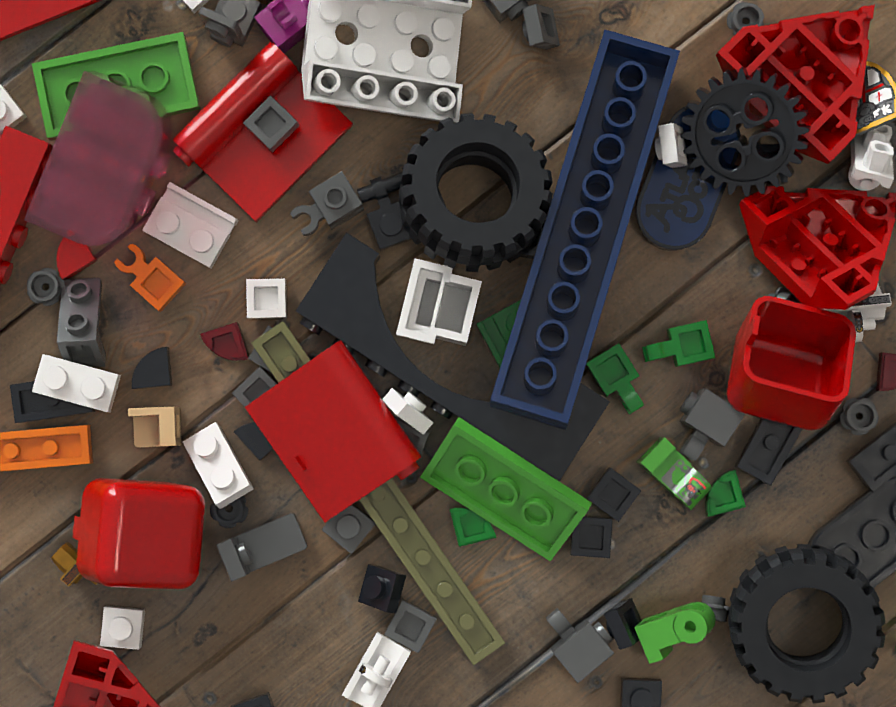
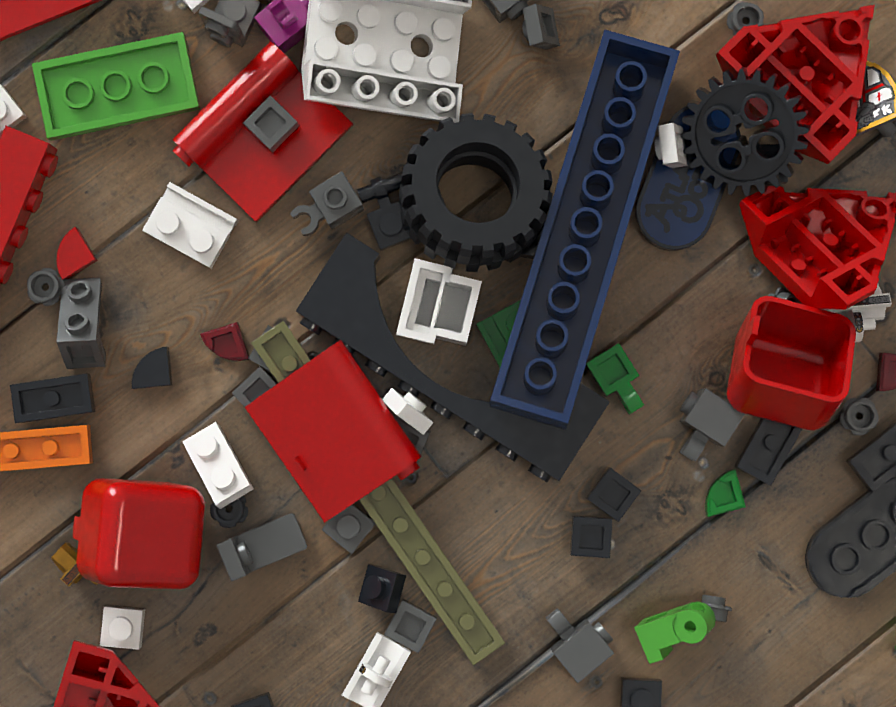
(76, 383): white plate -> none
(102, 162): clear pink brick -> none
(153, 280): orange plate -> none
(156, 426): tan panel -> none
(254, 439): black tile -> none
(266, 298): white plate -> none
(470, 527): green tile -> none
(505, 489): bright green plate -> none
(621, 623): black plate -> none
(674, 473): bright green leg -> none
(686, 344): green plate -> none
(818, 673): black tyre -> none
(872, 159): white hips -> none

